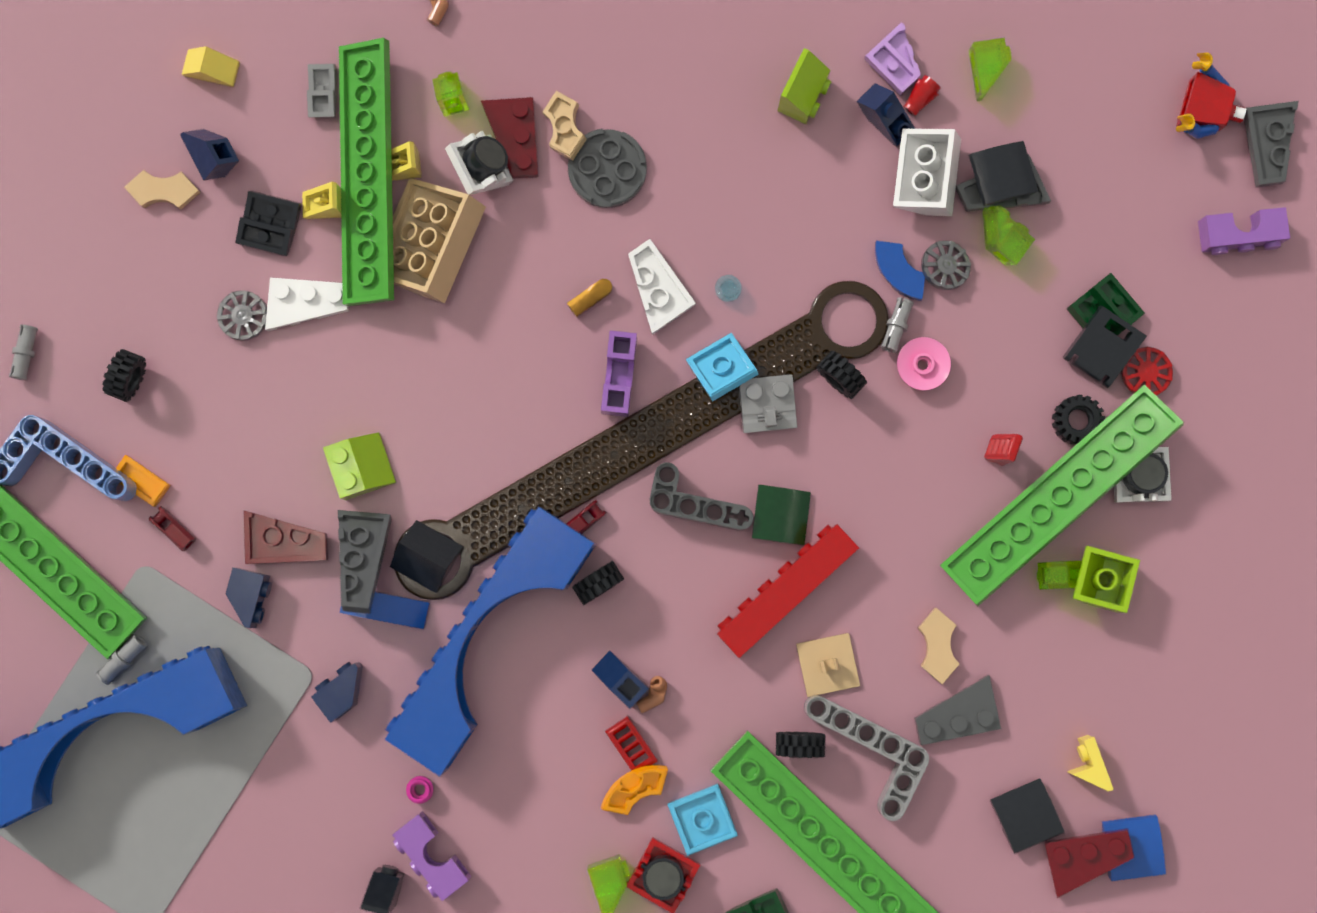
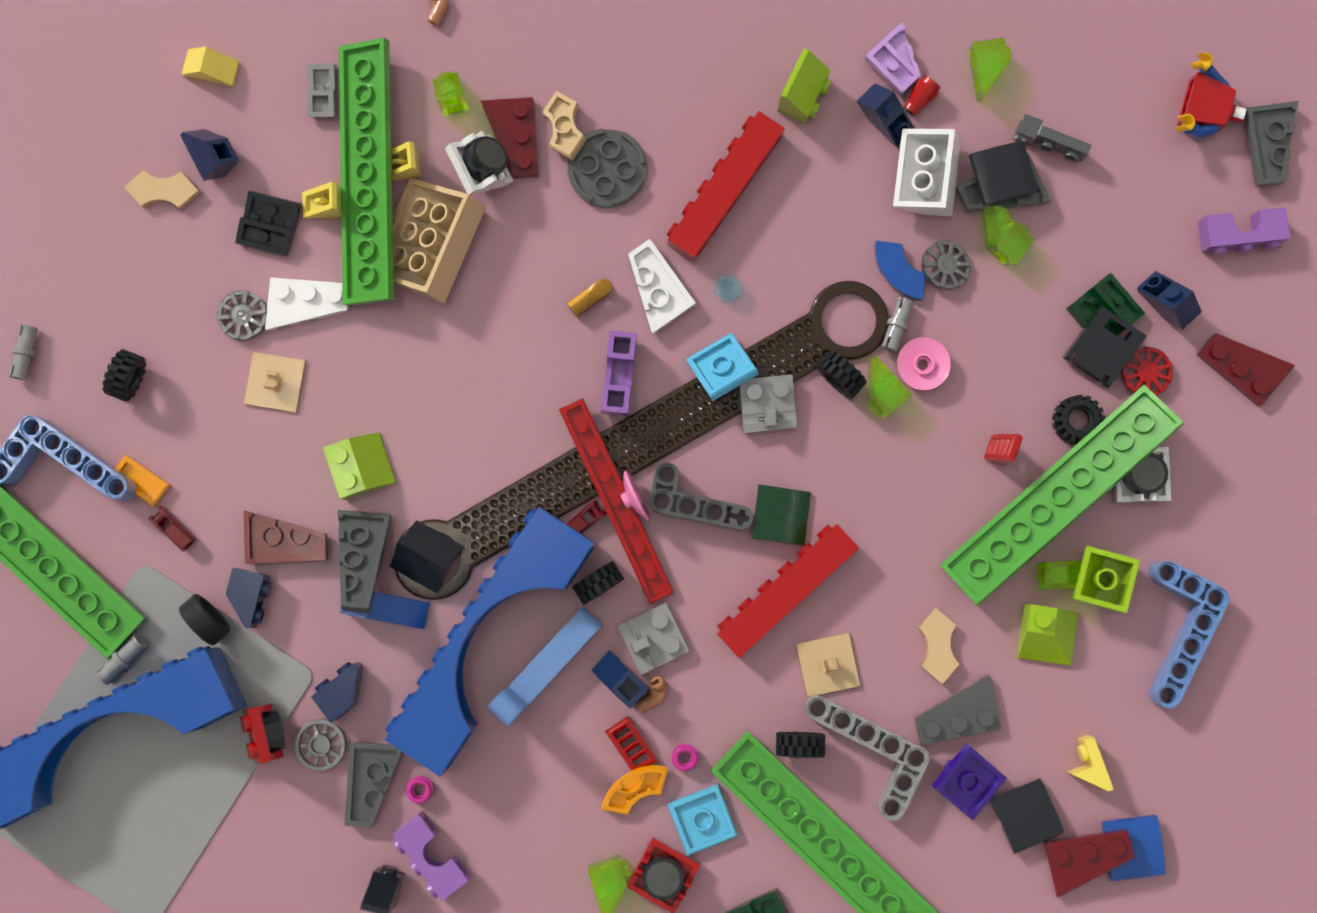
(204, 619): none -> black tyre
(264, 733): none -> red piece
(274, 382): none -> tan piece
(320, 745): none -> flat silver wheel
(368, 779): none -> dark grey wing
(544, 667): none -> medium blue beam
(609, 487): none -> red tile
(632, 496): none -> bright pink dish
(653, 638): none -> light grey hinge
(685, 766): none -> dark pink plate
(726, 186): none -> red brick
(884, 389): none -> clear neon green slope
(969, 781): none -> dark purple hinge
(1032, 131): none -> dark grey plate
(1047, 634): none -> lime slope
(1170, 299): none -> dark blue slope
(1189, 630): none -> medium blue beam
(1244, 367): none -> dark red wing

